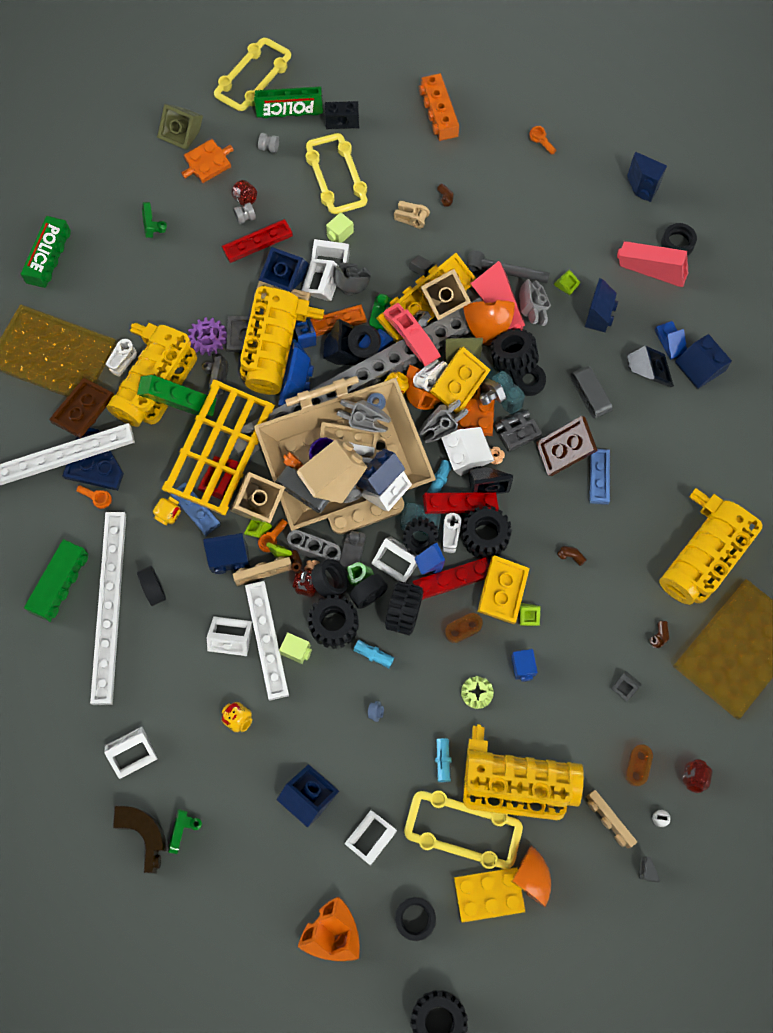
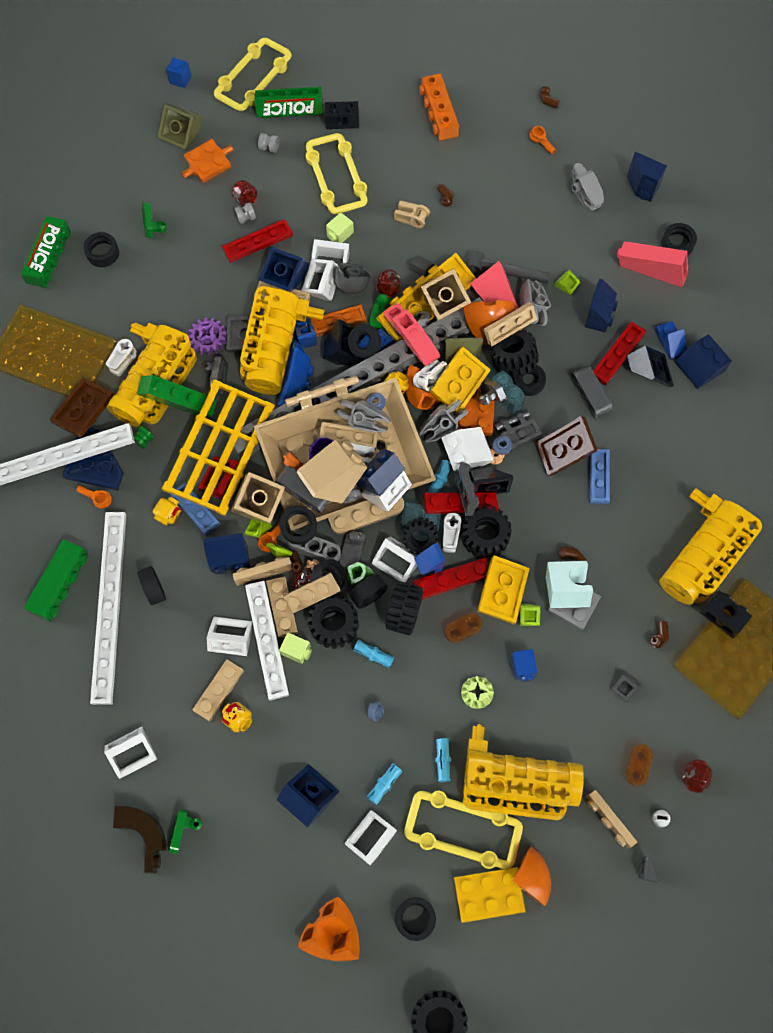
(101, 238): none -> black tyre
(142, 437): none -> green wheel
(178, 72): none -> blue brick
(218, 690): none -> tan plate
(282, 613): none -> tan plate
(298, 540): none -> black tyre
(312, 593): none -> tan plate
(384, 784): none -> medium azure pin
(388, 283): none -> clear red head
(466, 489): none -> dark grey plate
(502, 450): none -> sand blue plate
(510, 324): none -> tan plate
(547, 99): none -> reddish brown arm
(562, 587): none -> light aqua piece
(576, 616): none -> light grey plate
(586, 187): none -> light grey hinge
(618, 353): none -> red plate
(730, 625): none -> black brick

